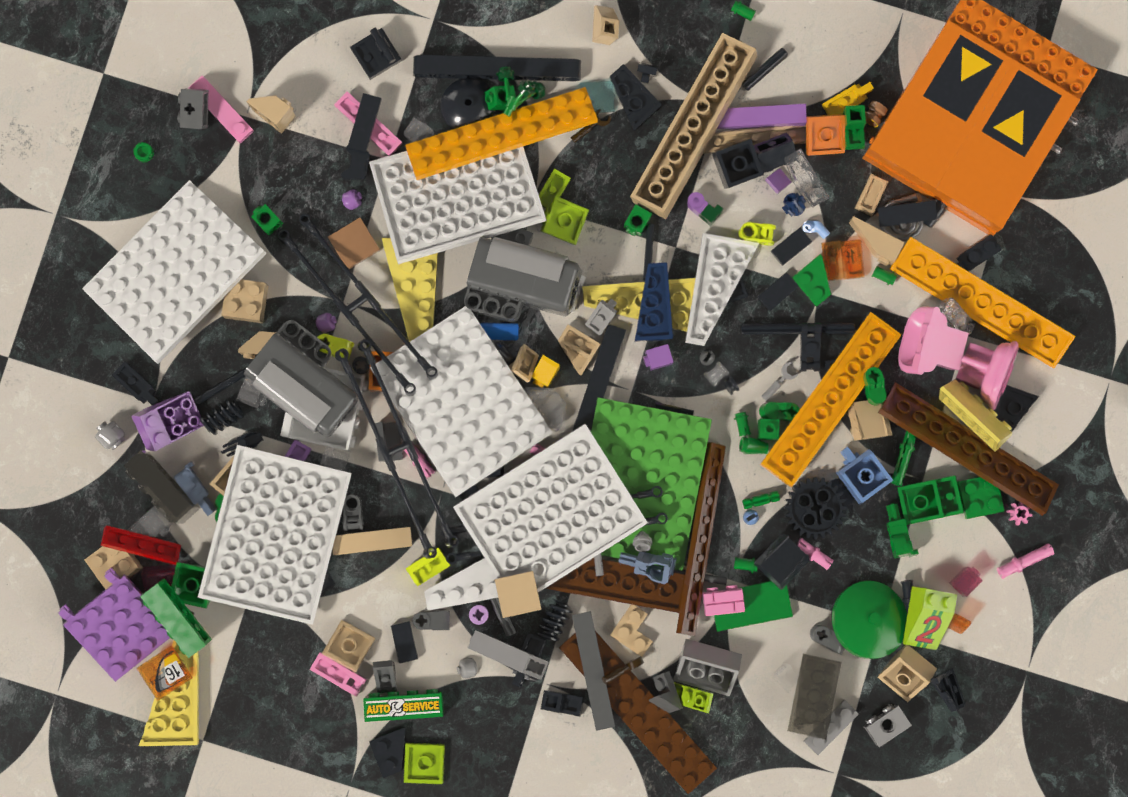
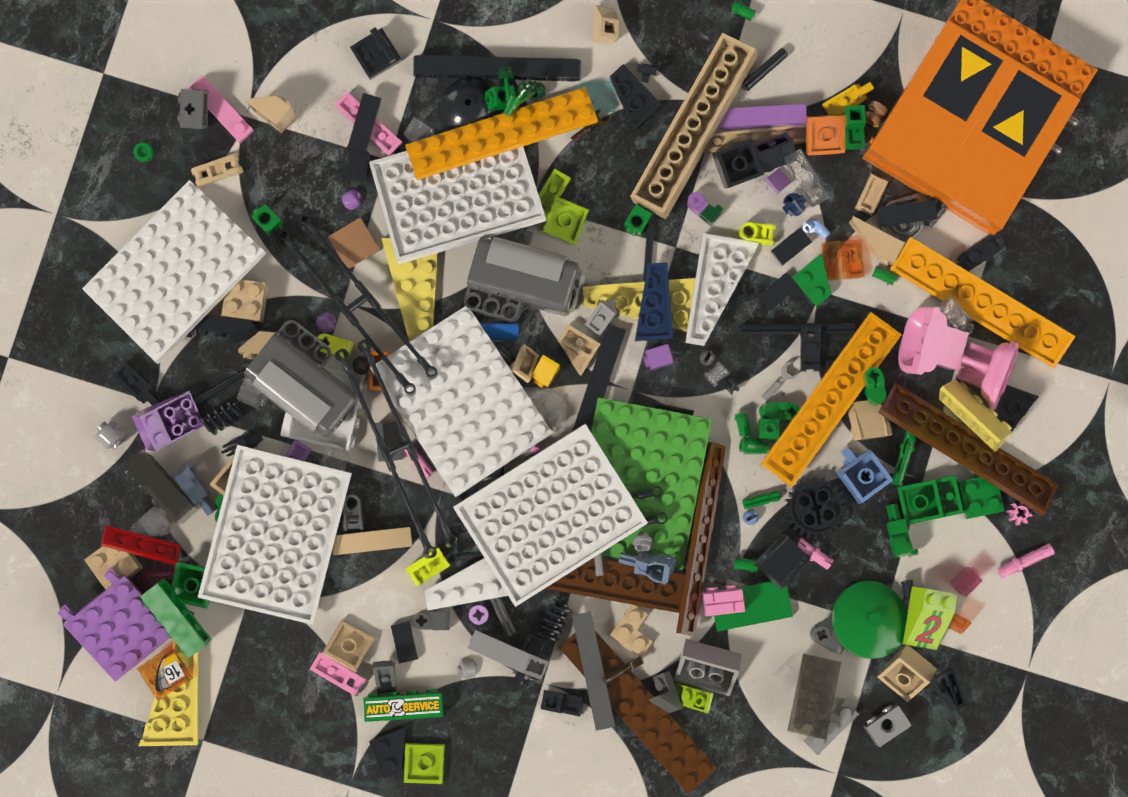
(217, 170): none -> tan plate
(236, 328): none -> black brick
(518, 594): tan tile -> none

